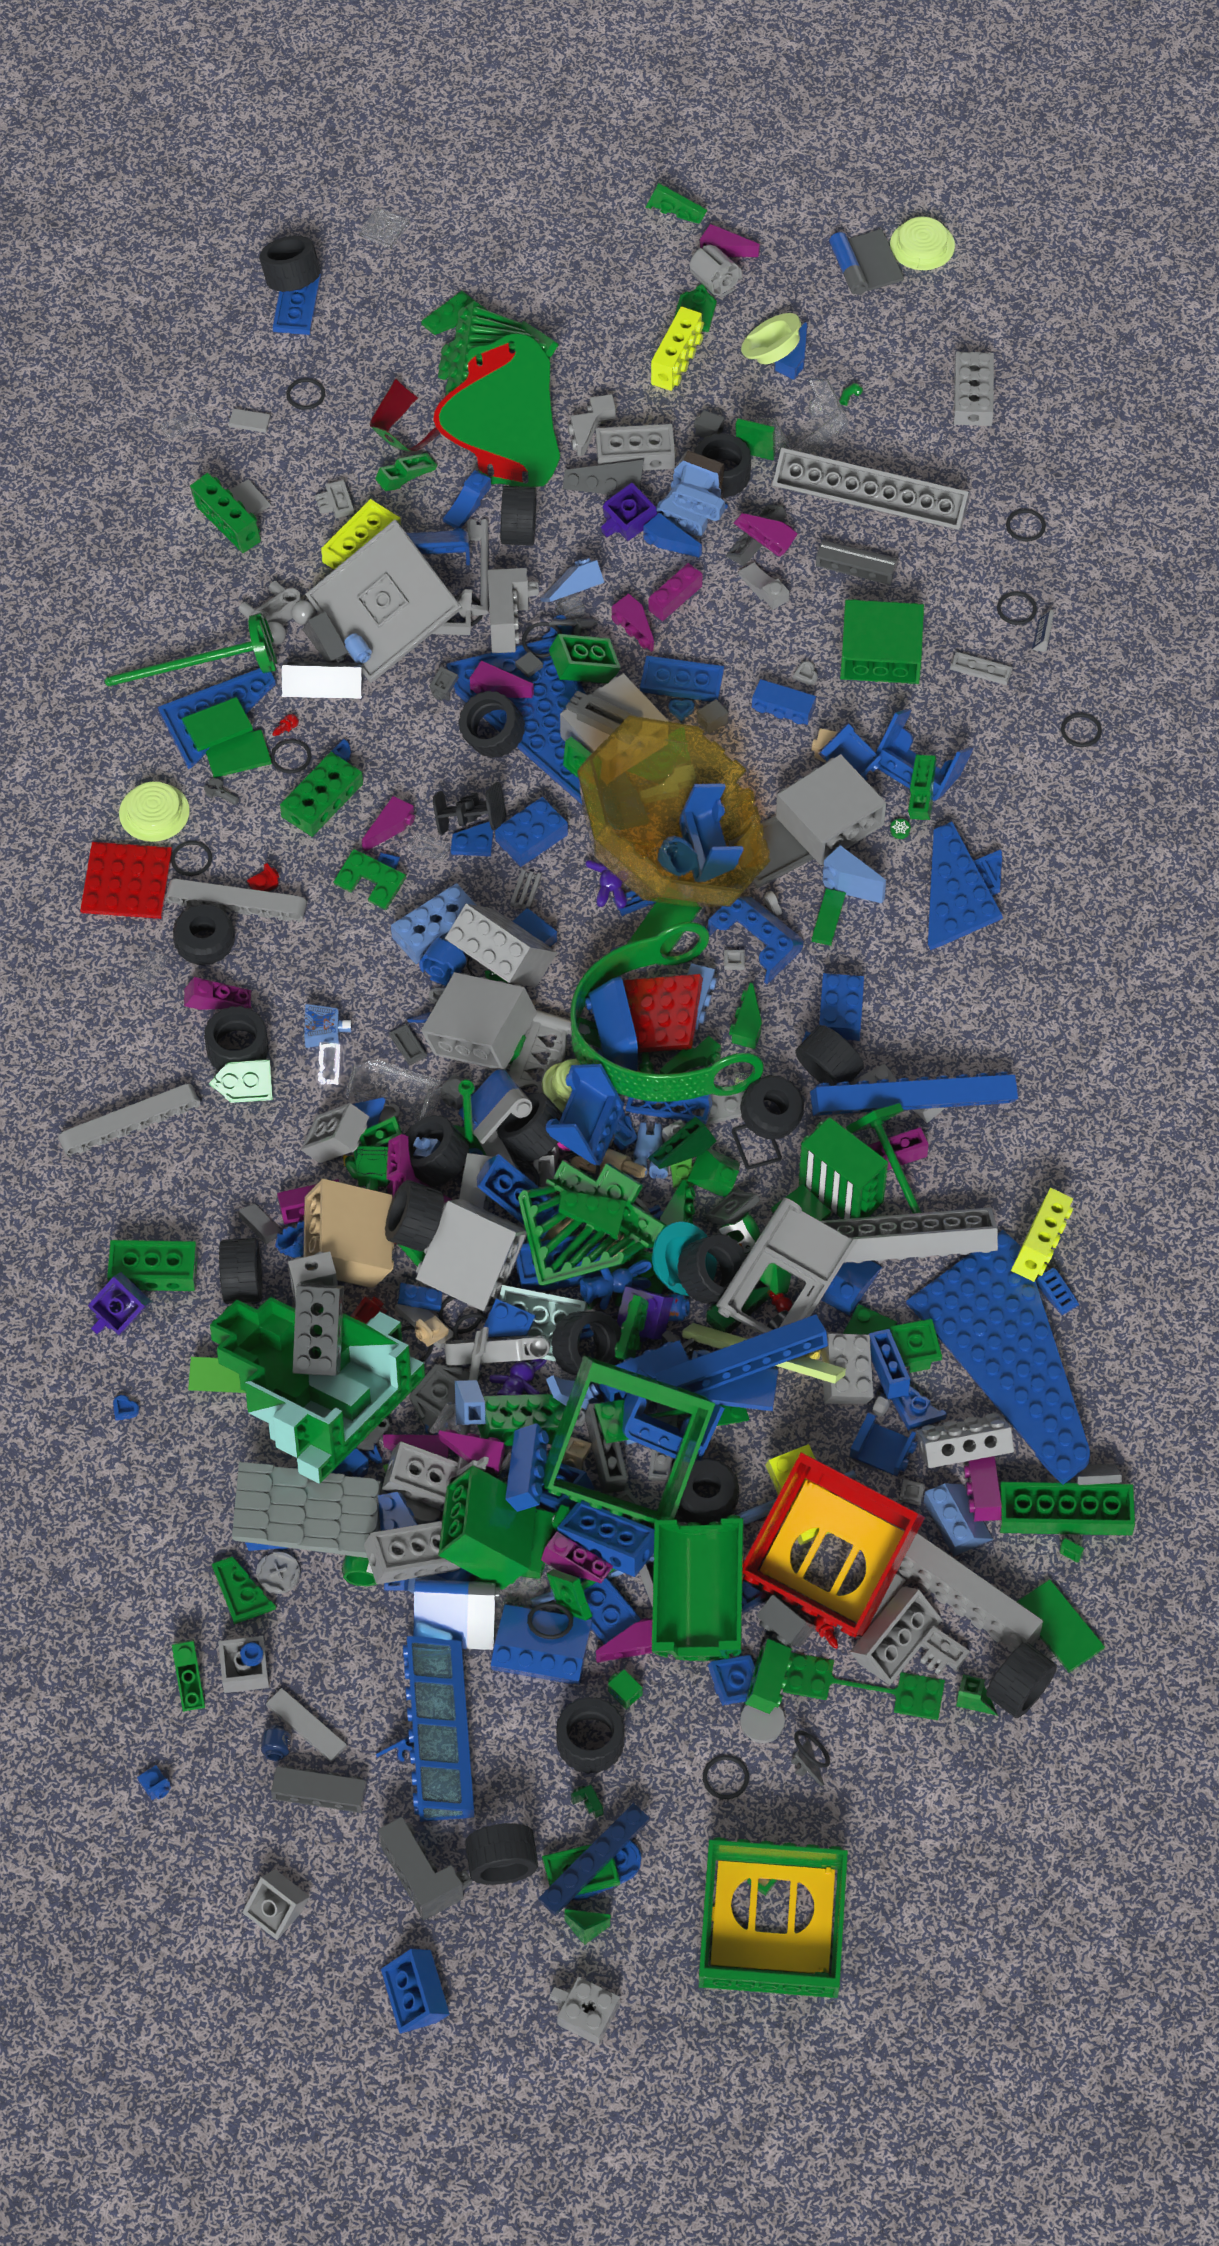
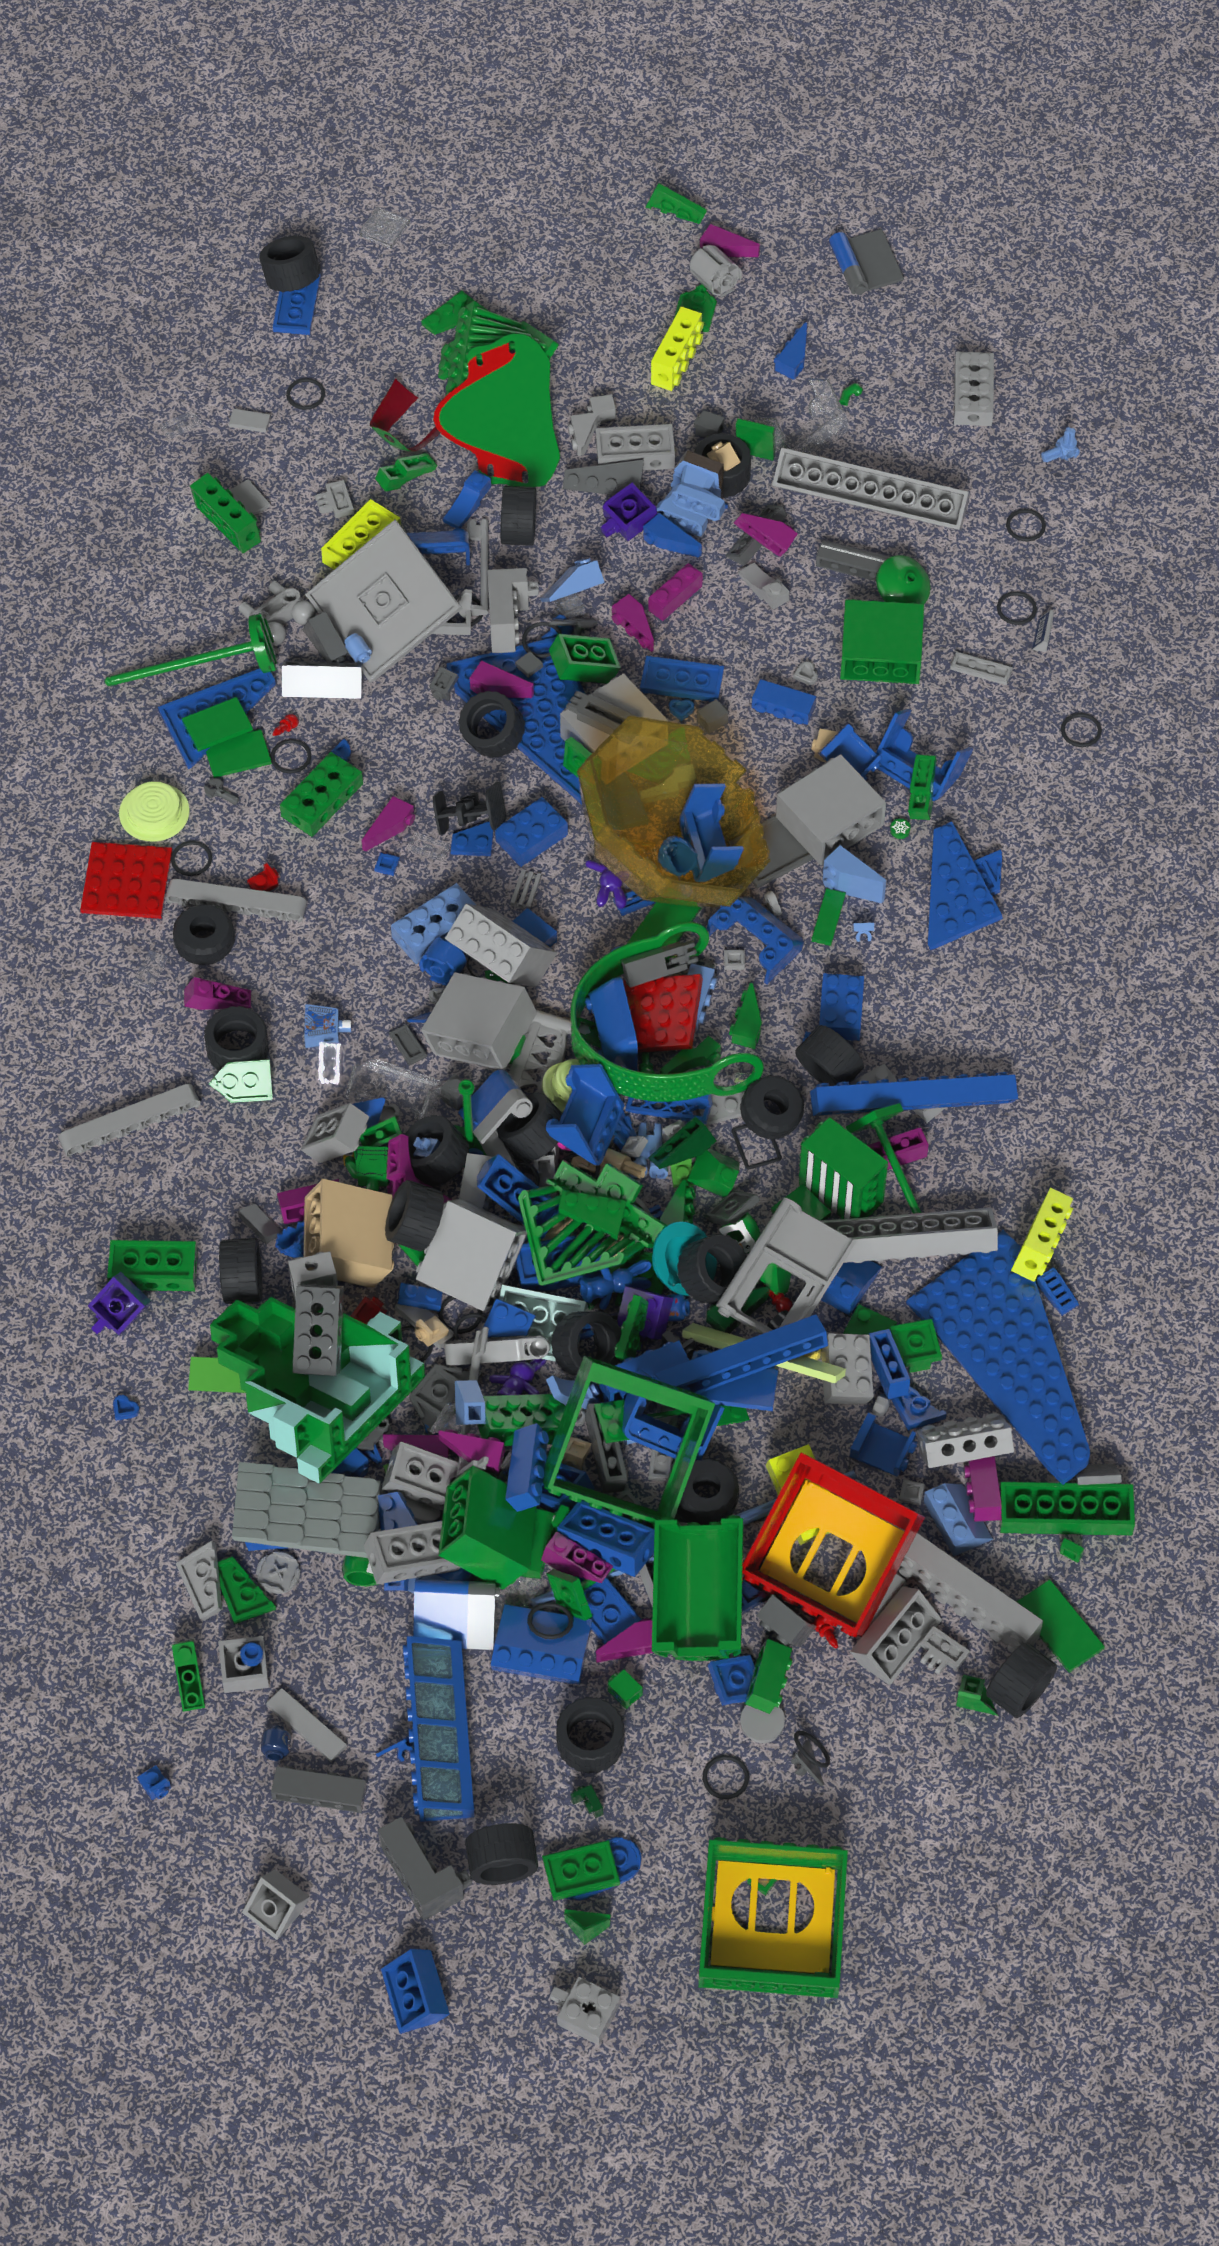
(202, 1580): none -> light grey wing
(386, 878): green plate -> none
(594, 1859): dark blue plate -> none
(634, 1146): none -> light grey tile
(652, 964): none -> dark grey hinge
(724, 454): none -> tan brick
(772, 339): yellowish green piece -> none
(863, 928): none -> medium blue tile
(894, 582): none -> green dish
(914, 1695): green hinge -> none
(922, 244): yellowish green piece -> none
(1064, 448): none -> medium blue axle

